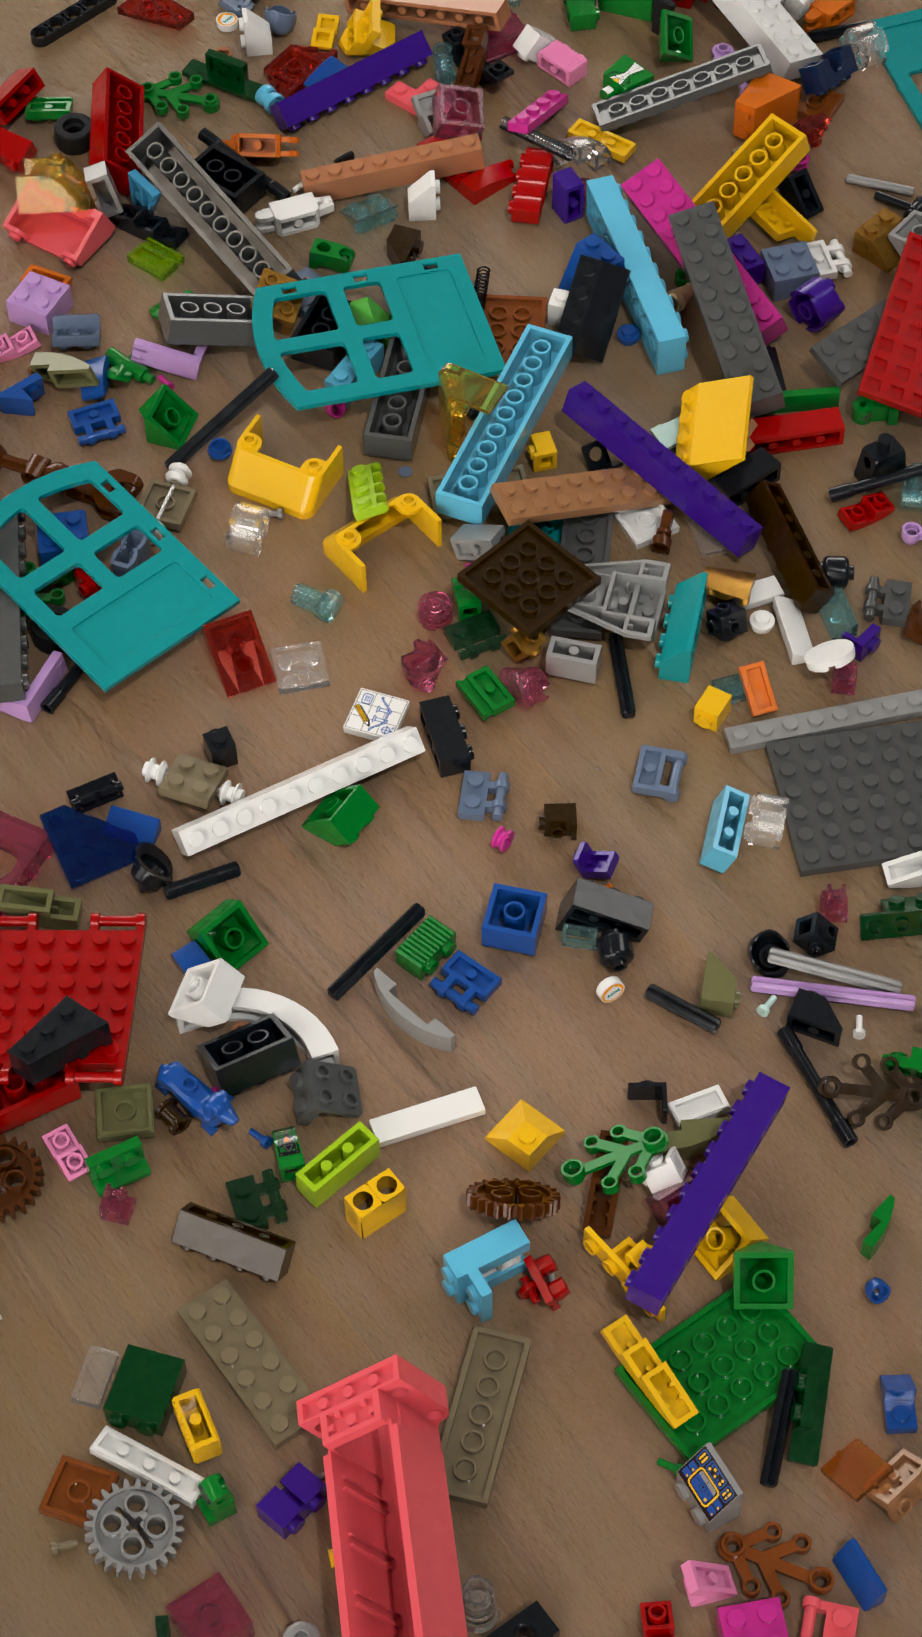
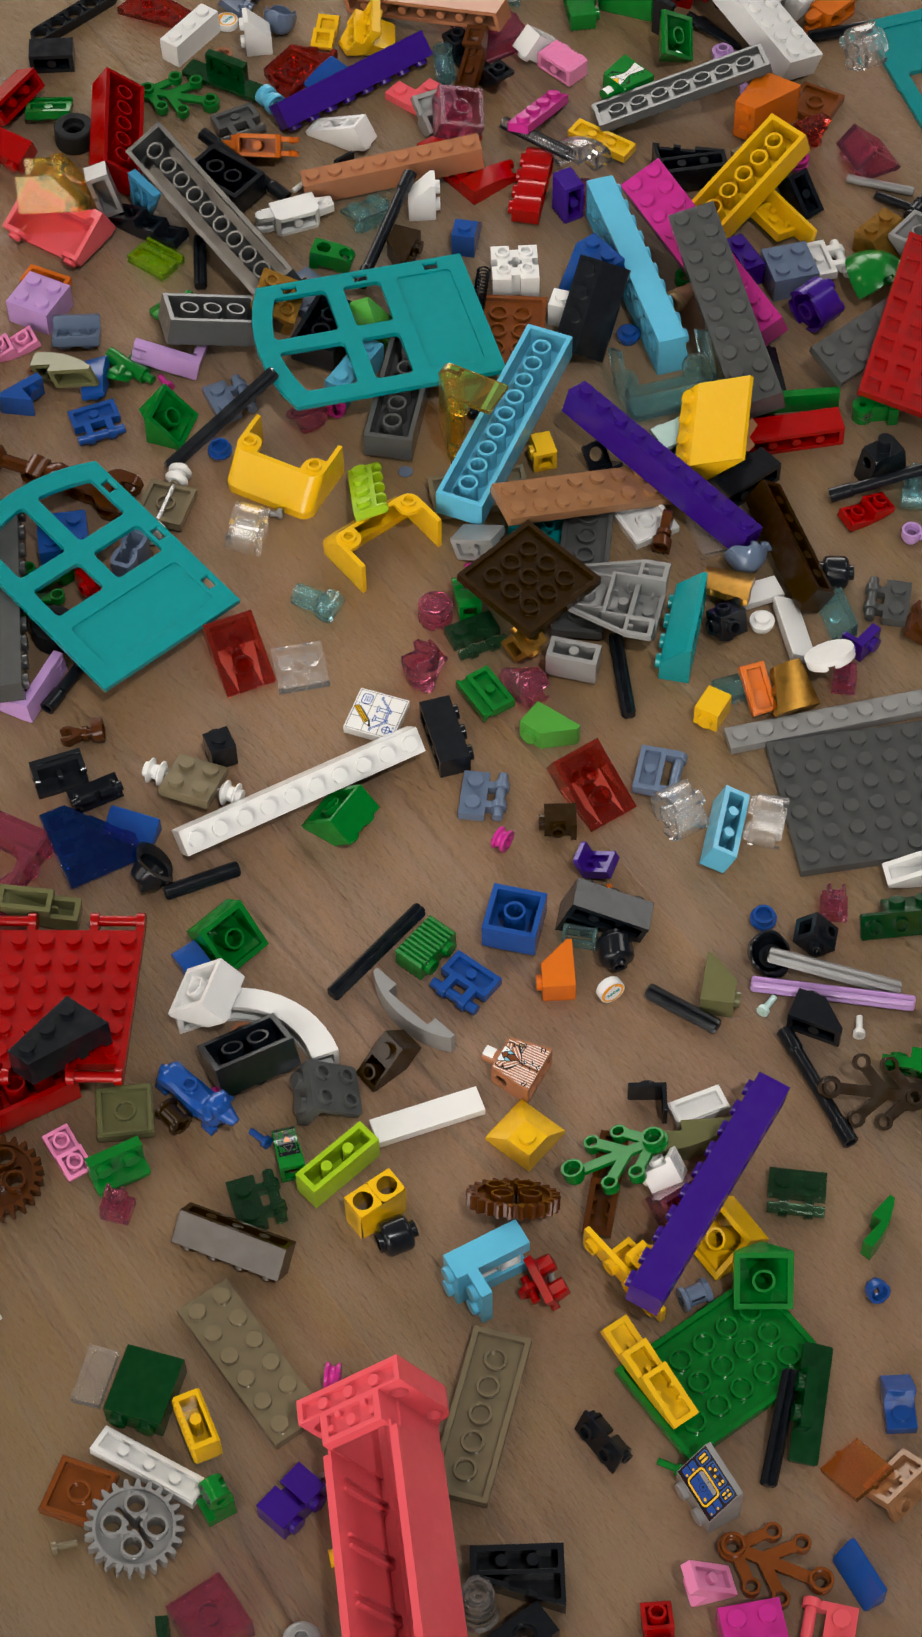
(52, 55): none -> black brick
(58, 773): none -> black hinge
(96, 732): none -> reddish brown piece
(190, 35): none -> white brick
(200, 263): none -> black axle
(220, 395): none -> sand blue plate
(237, 118): none -> dark grey plate
(310, 418): none -> clear pink piece
(332, 1374): none -> dark pink bush
(345, 132): none -> white slope
(388, 1058): none -> dark brown slope
(395, 1235): none -> black head
(403, 188): none -> black piece
(465, 237): none -> blue slope
(515, 270): none -> white brick
(518, 1066): none -> nougat torso
(524, 1571): none -> black wedge
(548, 728): none -> bright green slope
(558, 974): none -> orange slope
(592, 783): none -> clear red slope
(595, 1431): none -> black hinge
(662, 396): none -> clear light blue windscreen
(680, 810): none -> clear brick
(690, 167): none -> black wedge
(694, 1294): none -> sand blue bush
(705, 25): none -> black bar
(749, 557): none -> sand blue hair
(763, 917): none -> blue plate
(792, 688): none -> pearl gold slope
(796, 1186): none -> clear green plate
(828, 73): dark blue arch -> none
(866, 153): none -> clear pink slope
(870, 270): none -> green brick

